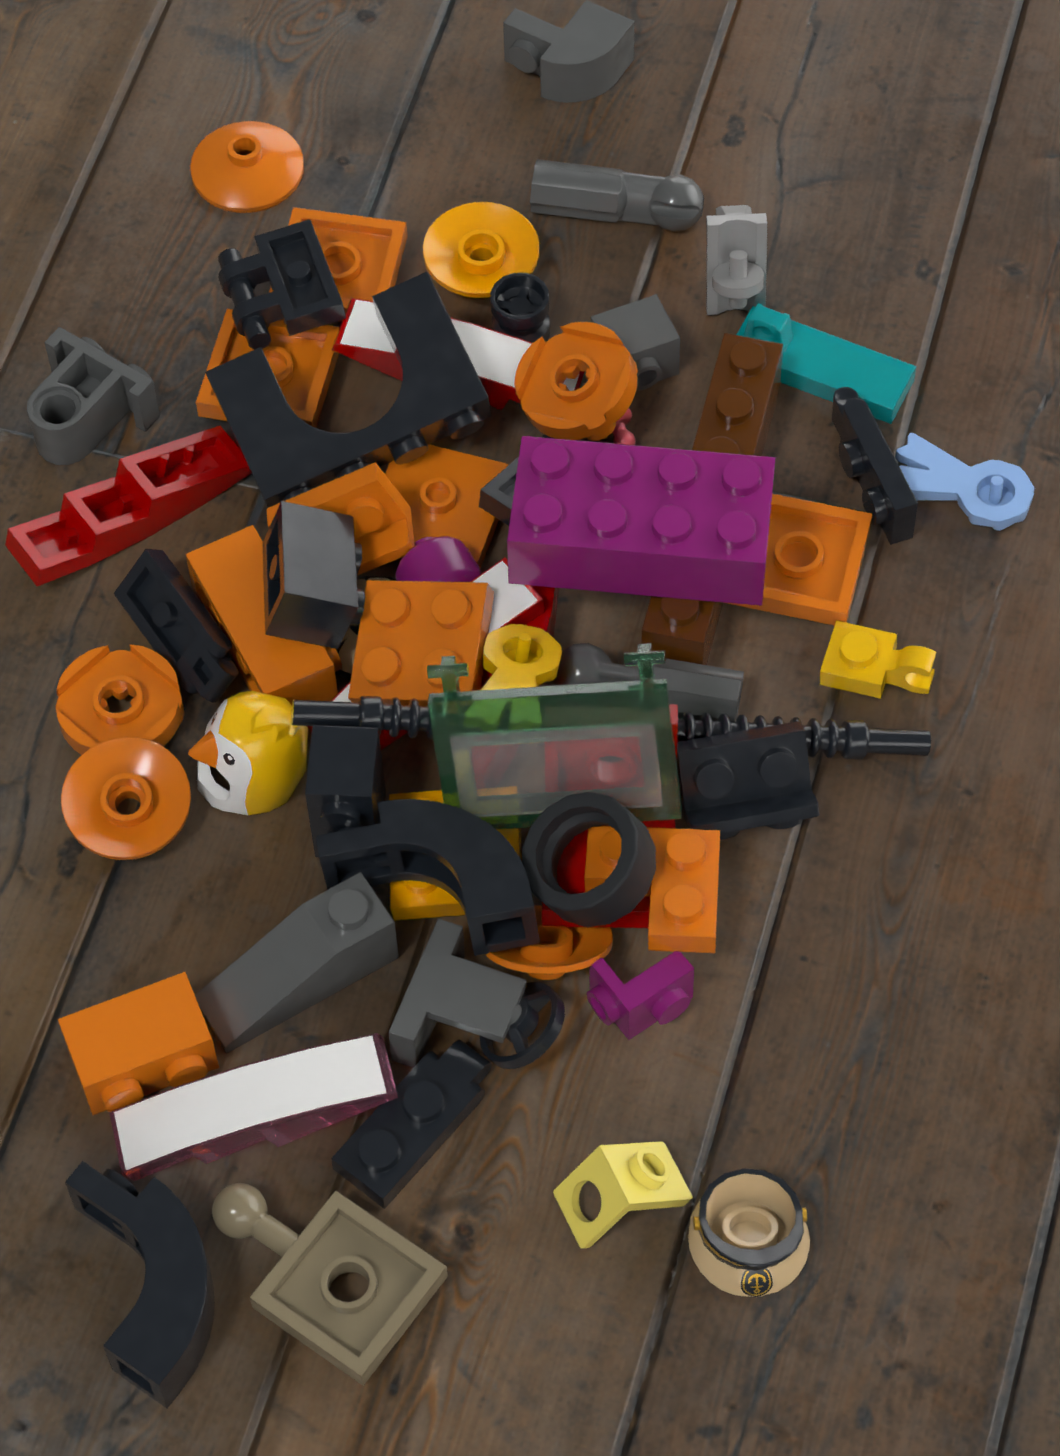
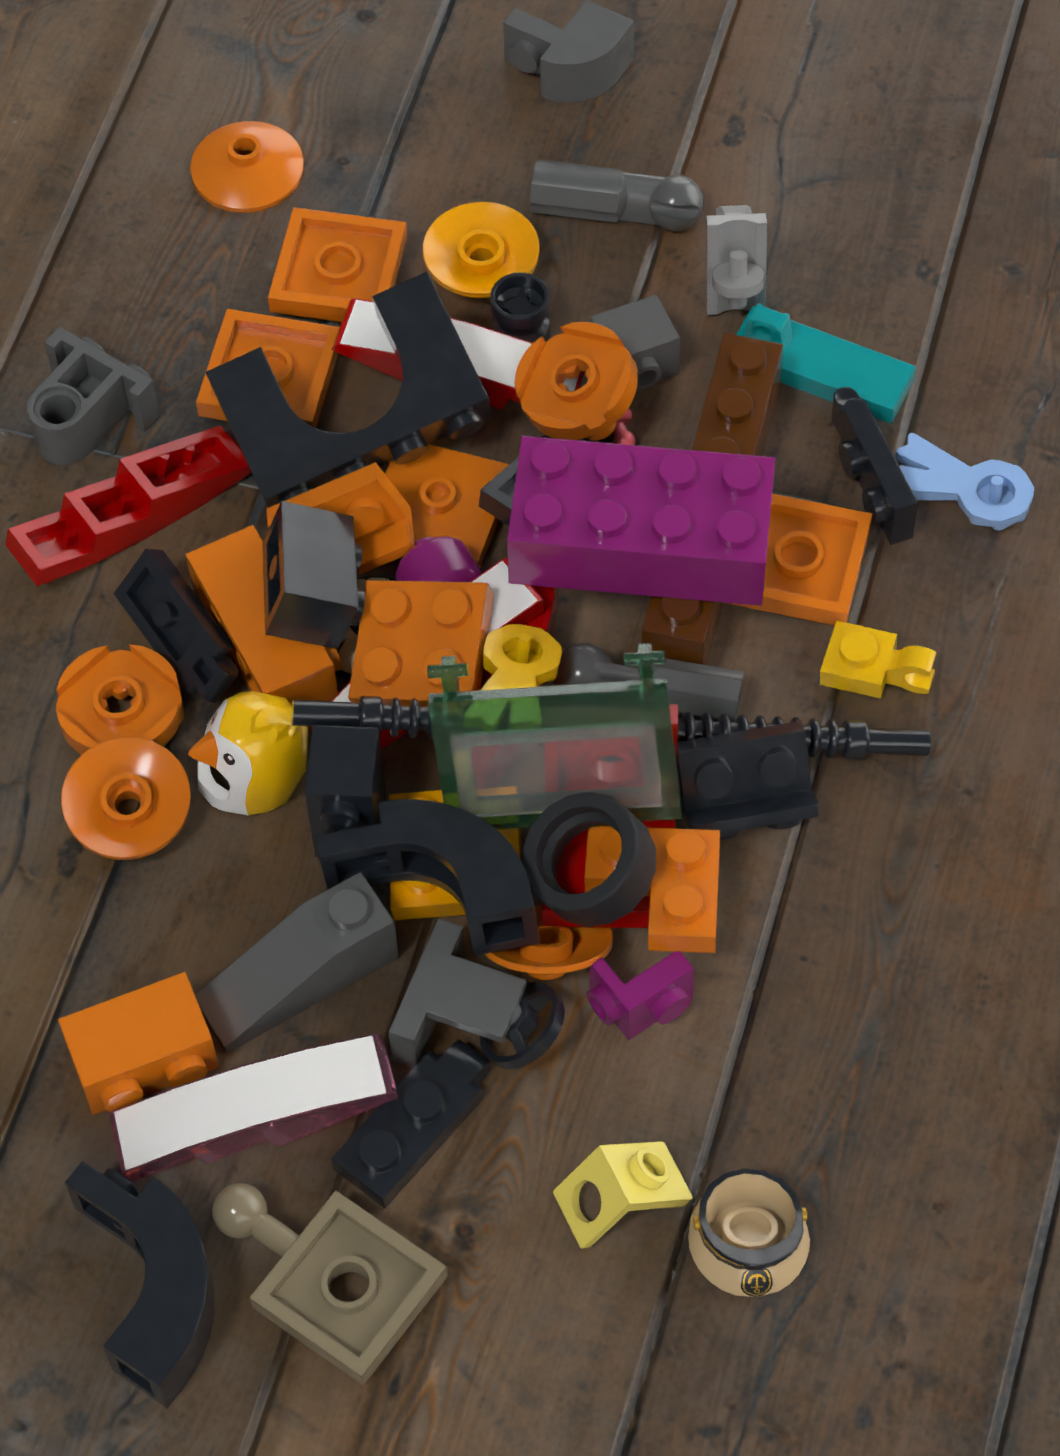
(299, 279): black plate -> none

